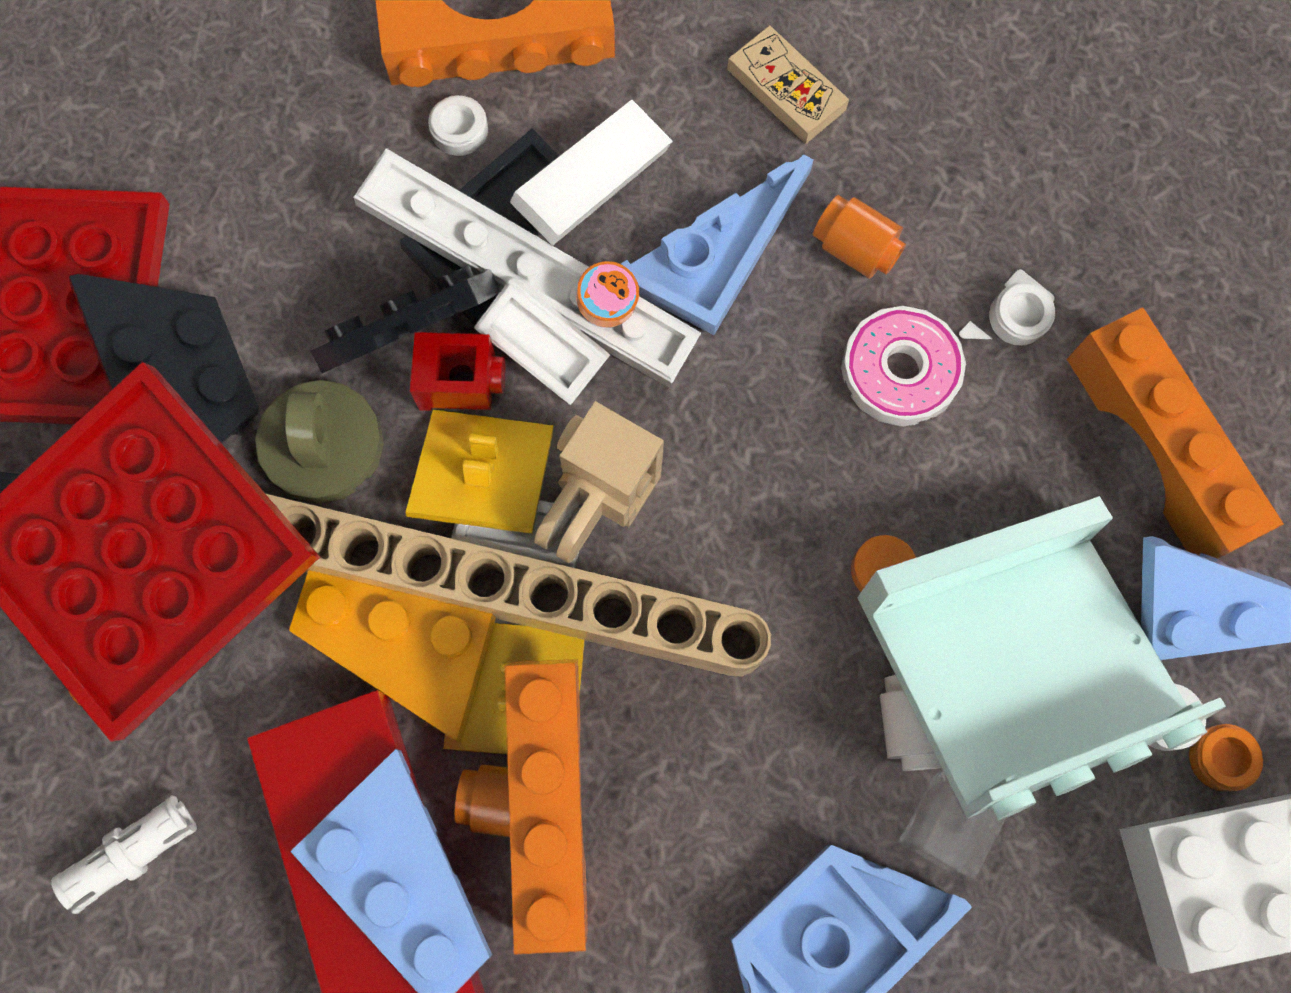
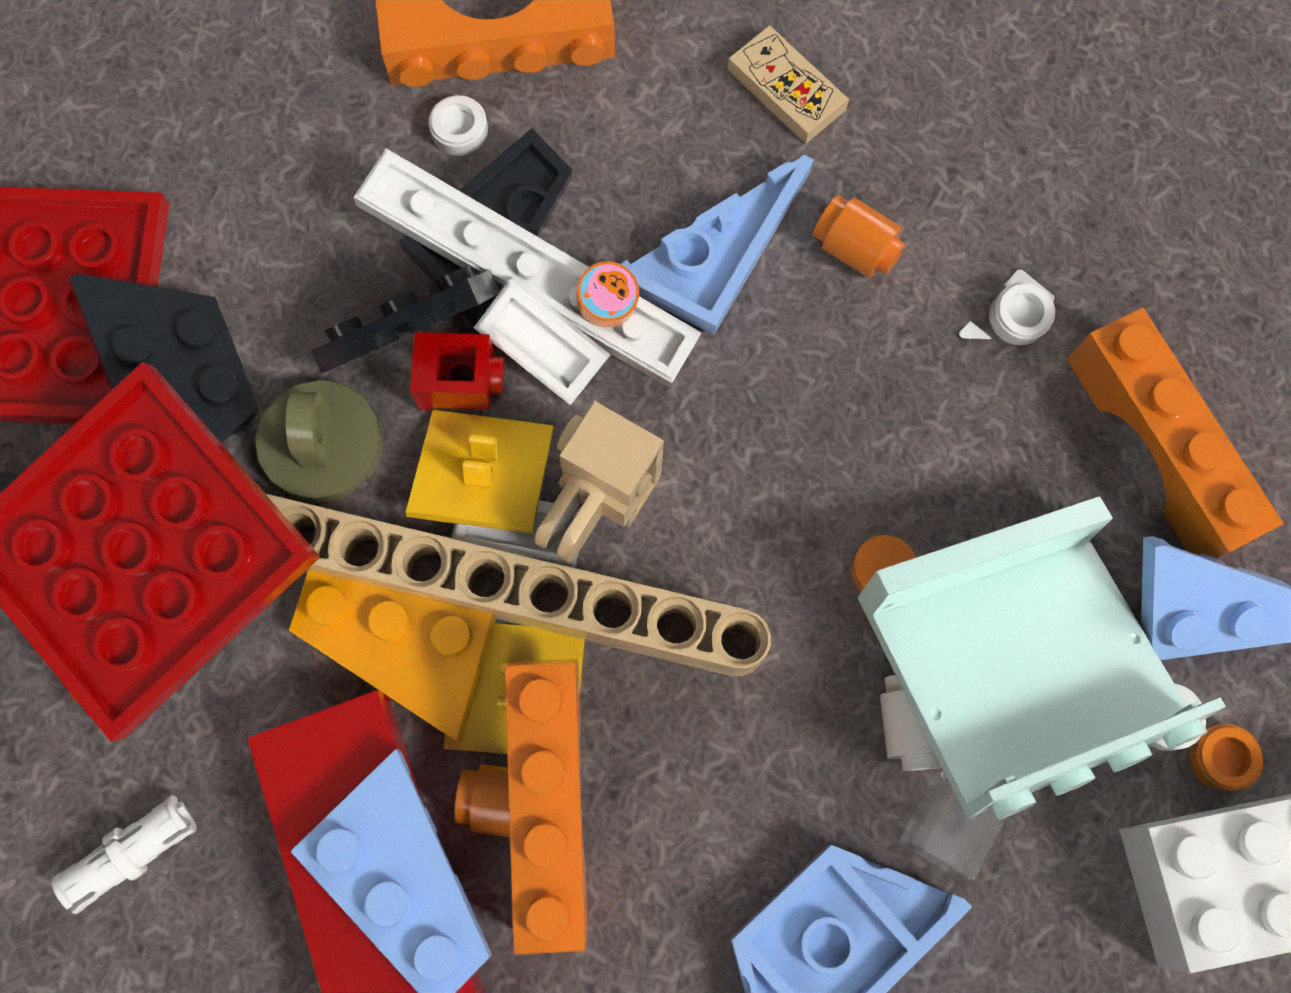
(590, 172): white tile -> none
(908, 332): tile -> none

